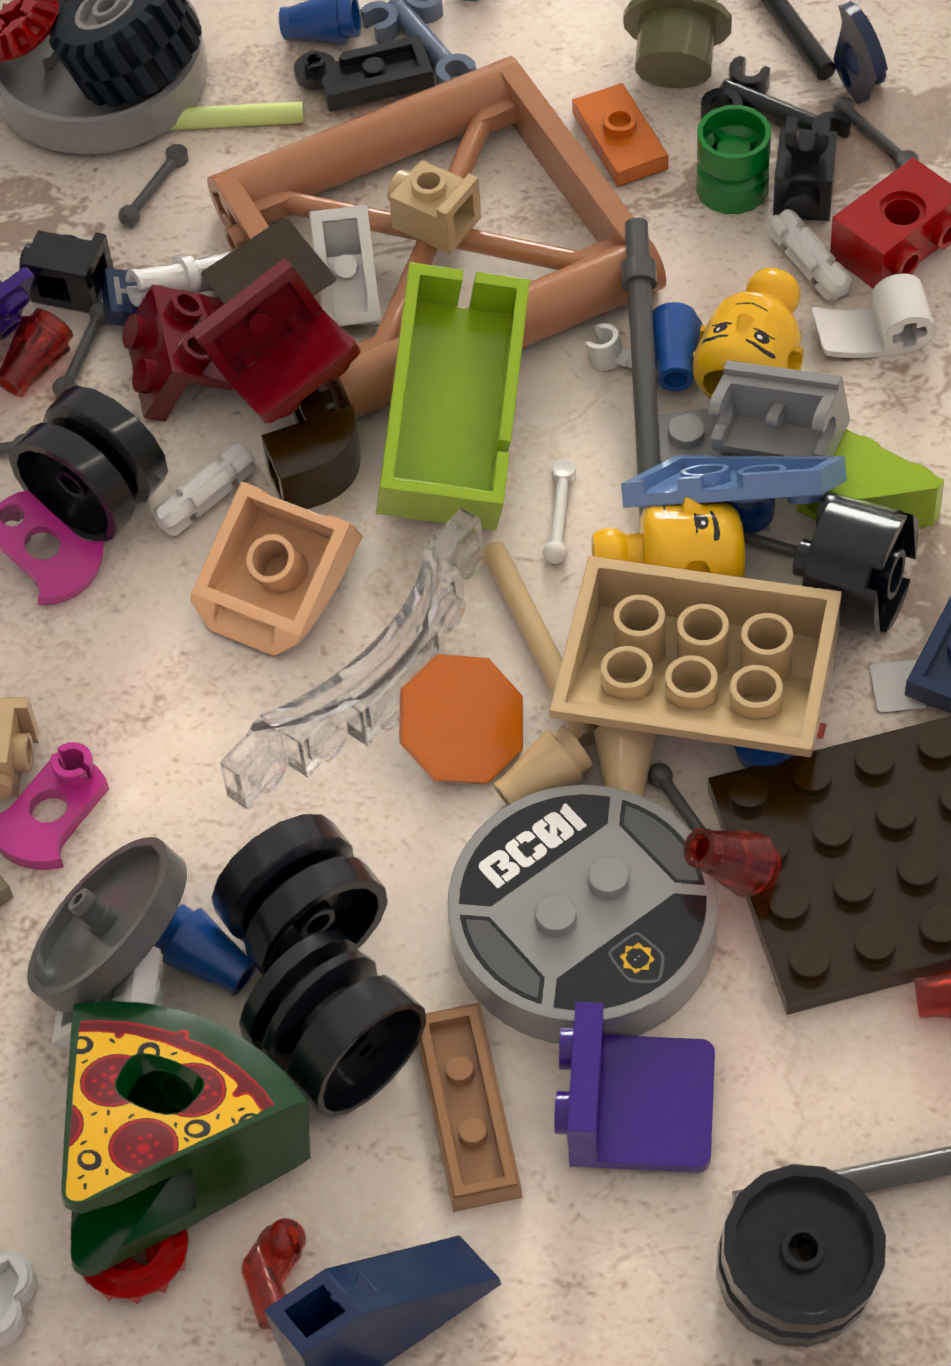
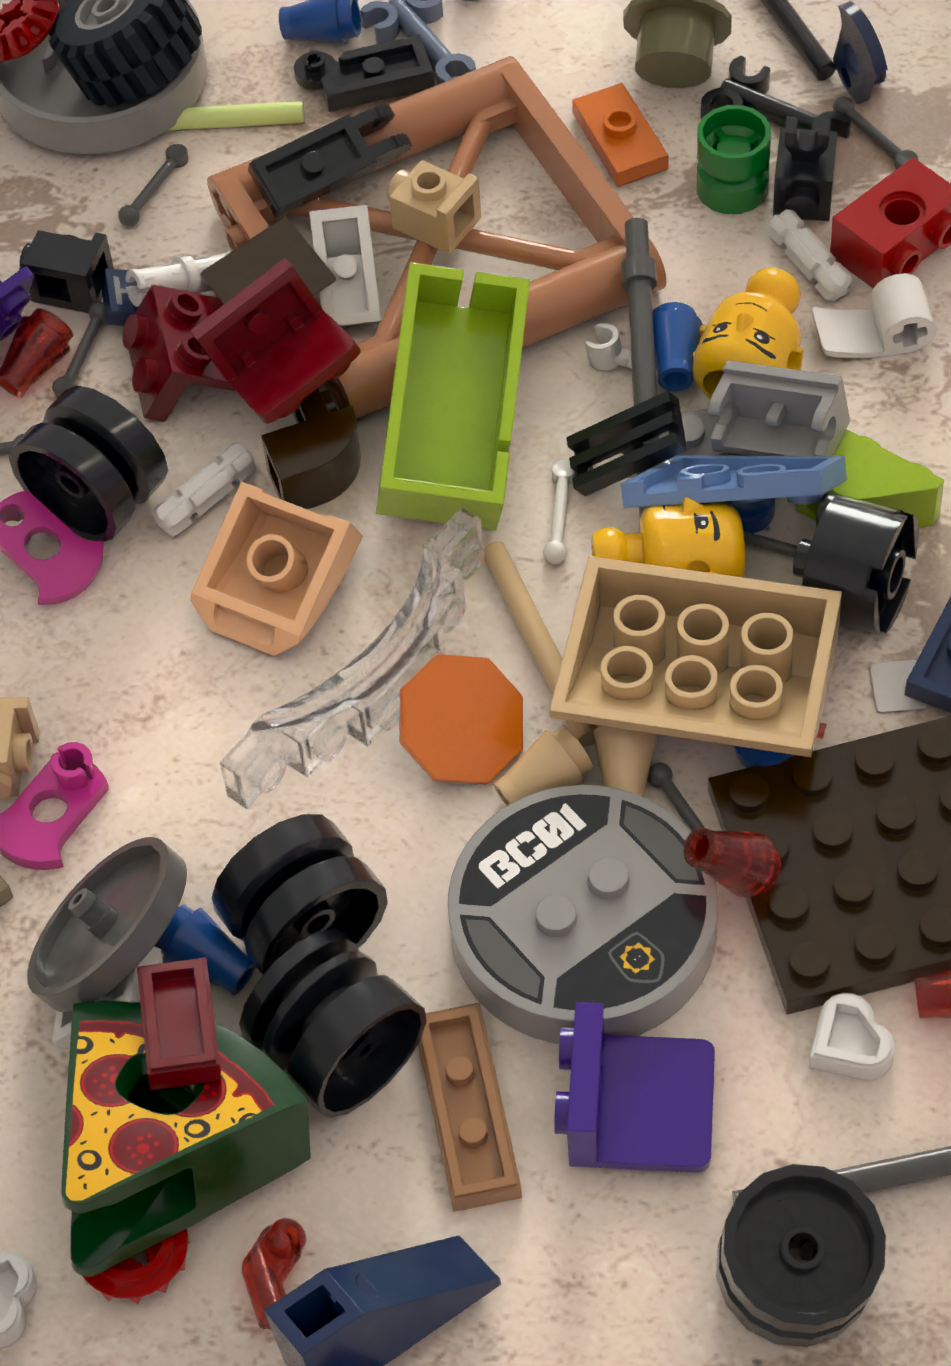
(178, 1024): none -> dark red tile
(325, 160): none -> black hinge
(625, 435): none -> black tile
(850, 1041): none -> white tile

